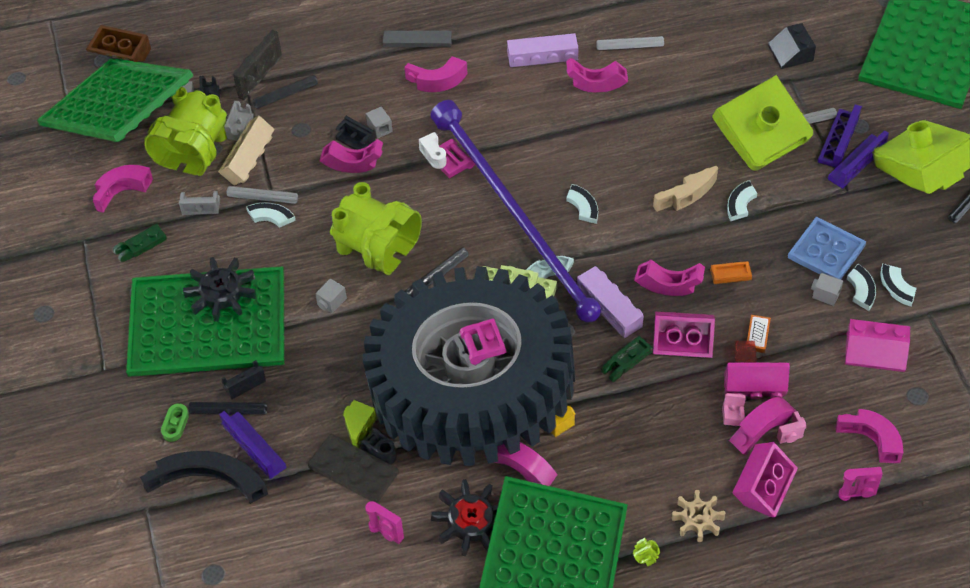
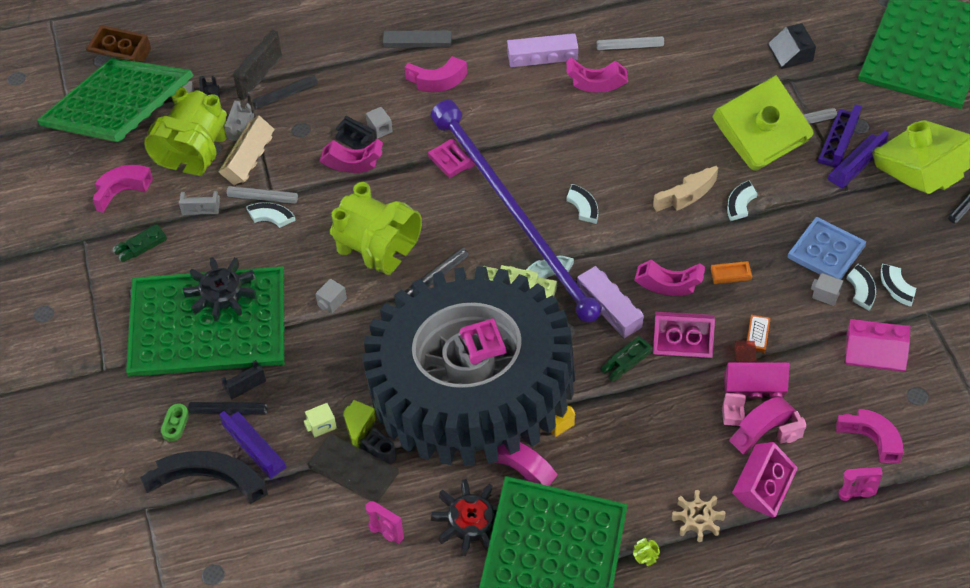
(320, 420): none -> yellowish green brick
(433, 153): white leg -> none

